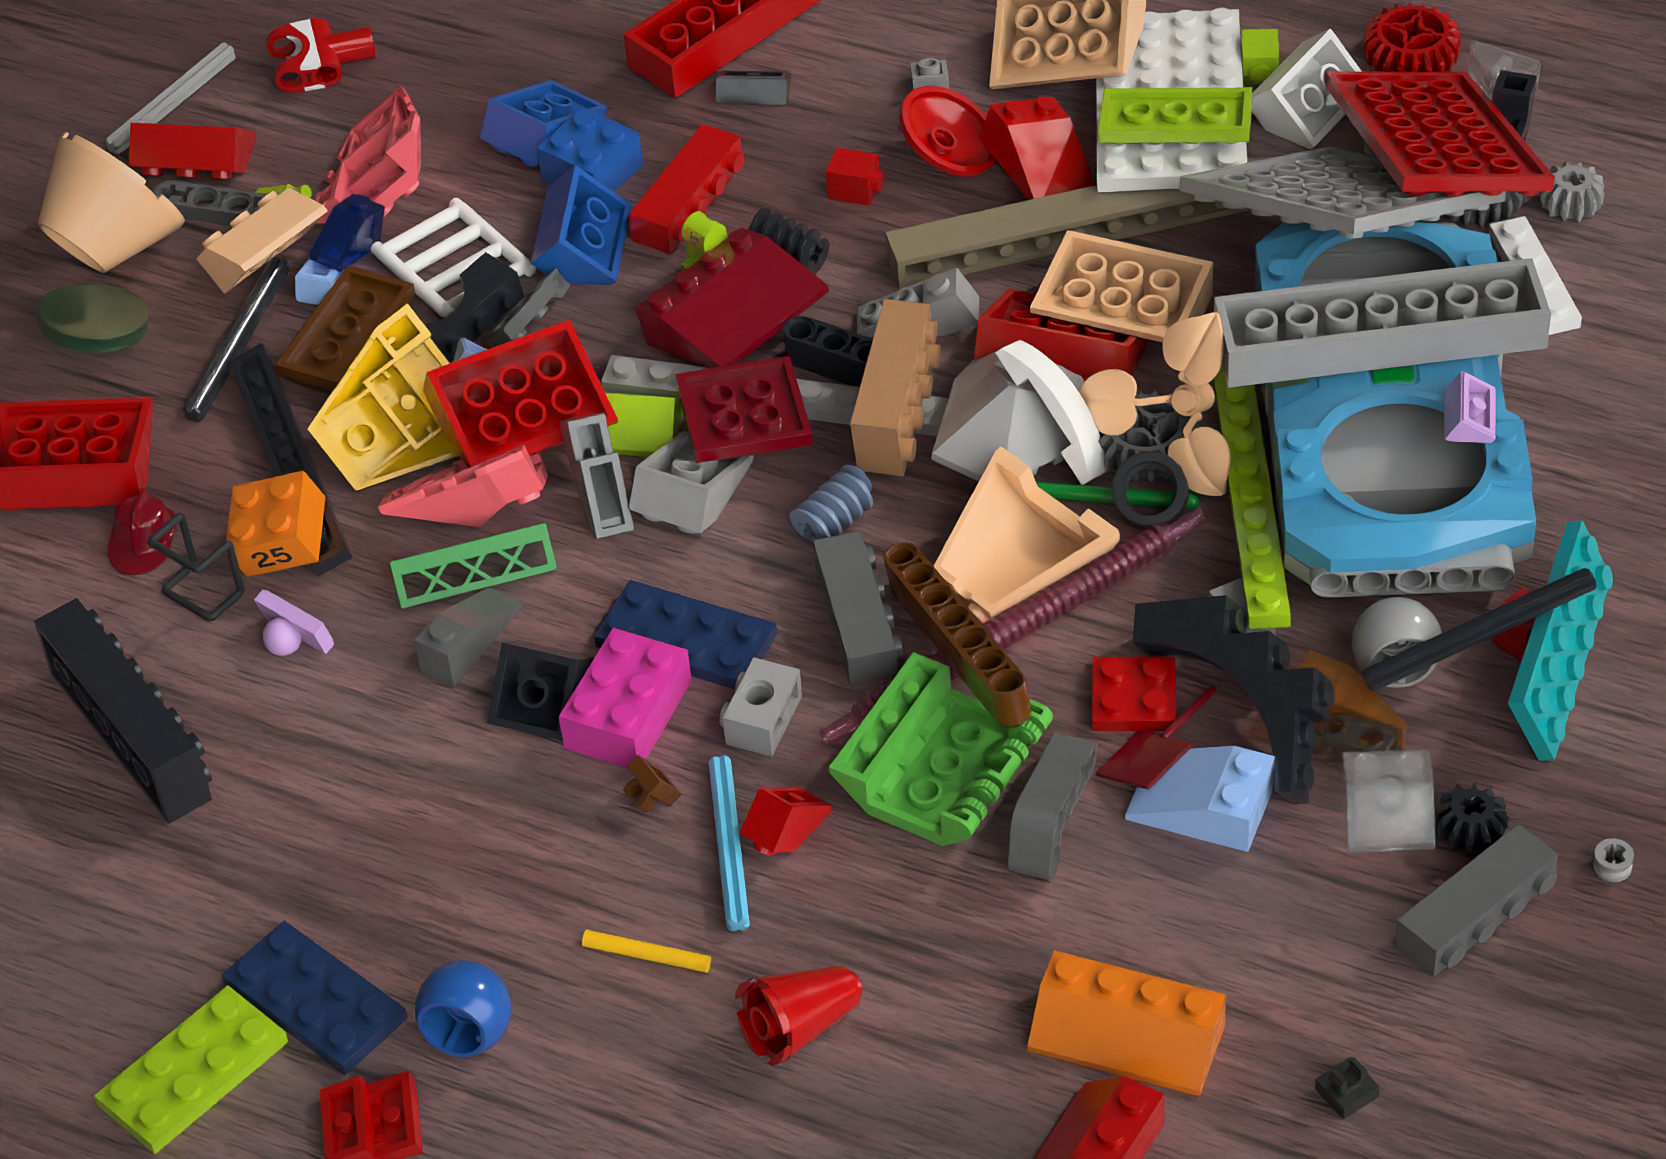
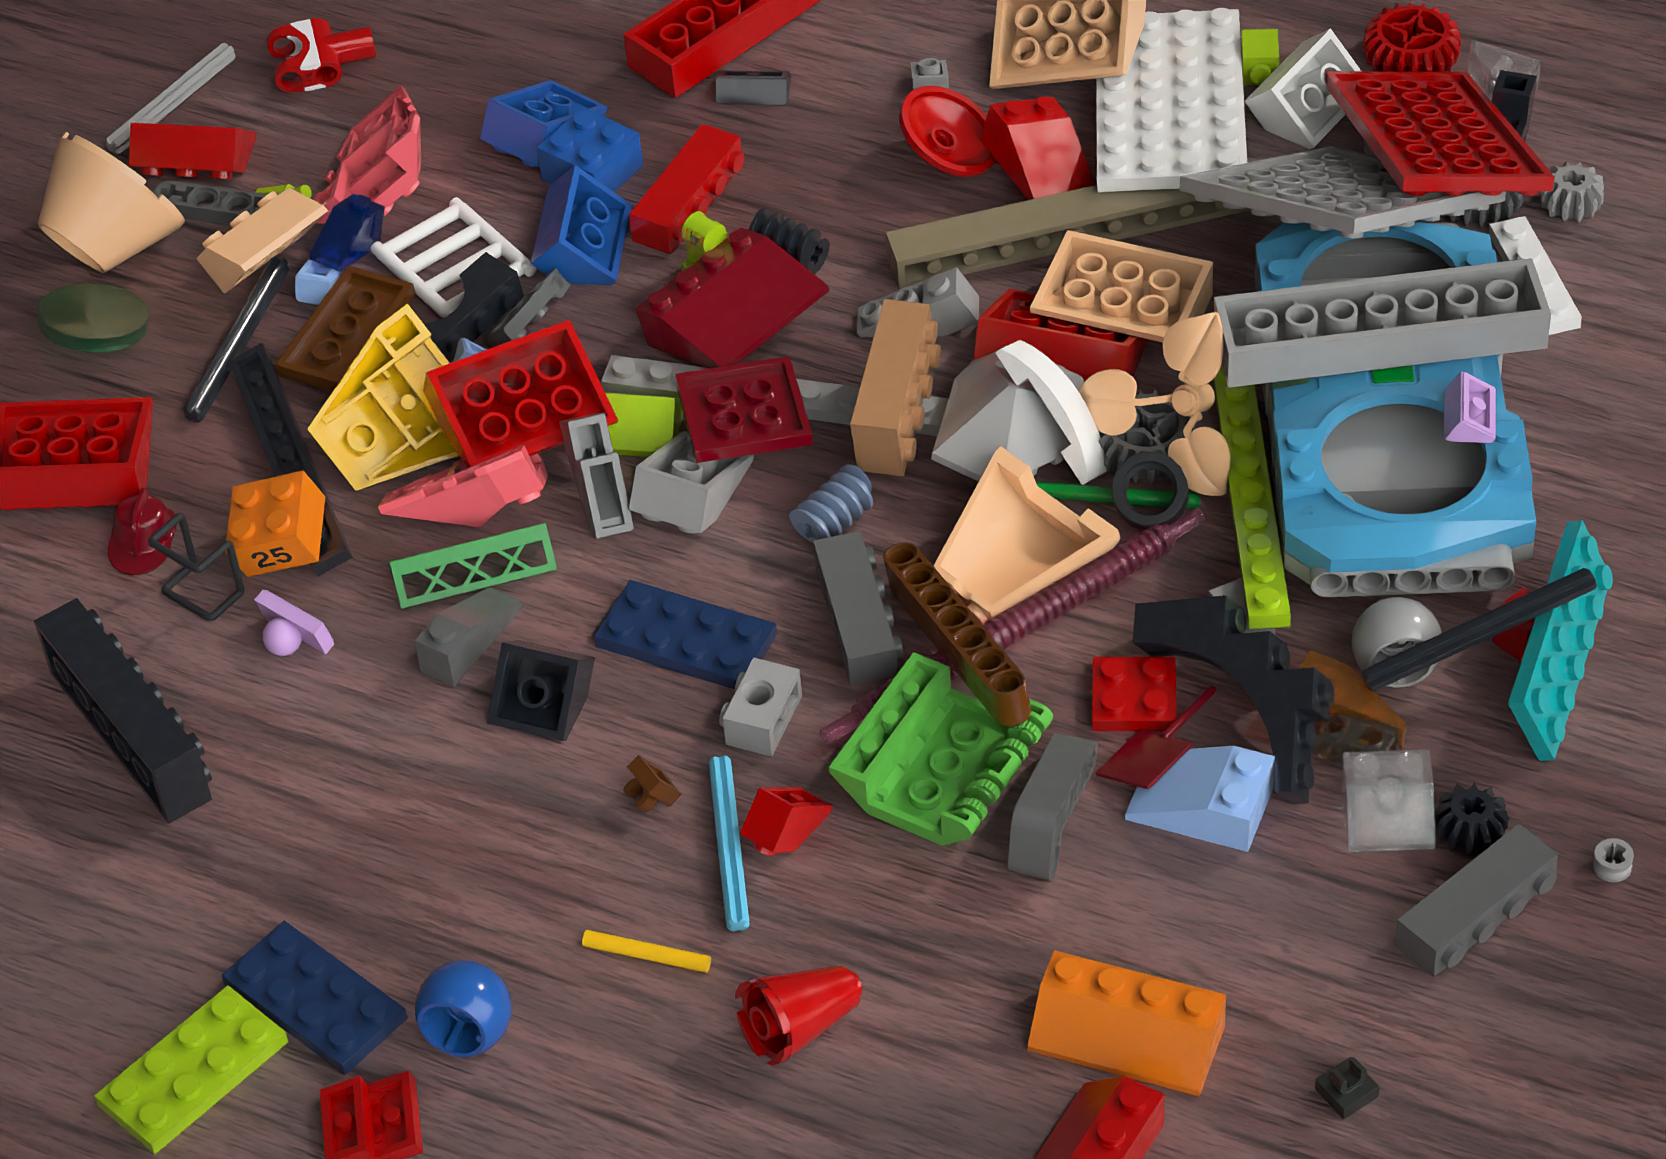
(625, 698): dark pink brick -> none
(826, 349): black beam -> none
(854, 176): red brick -> none
(1175, 115): lime plate -> none

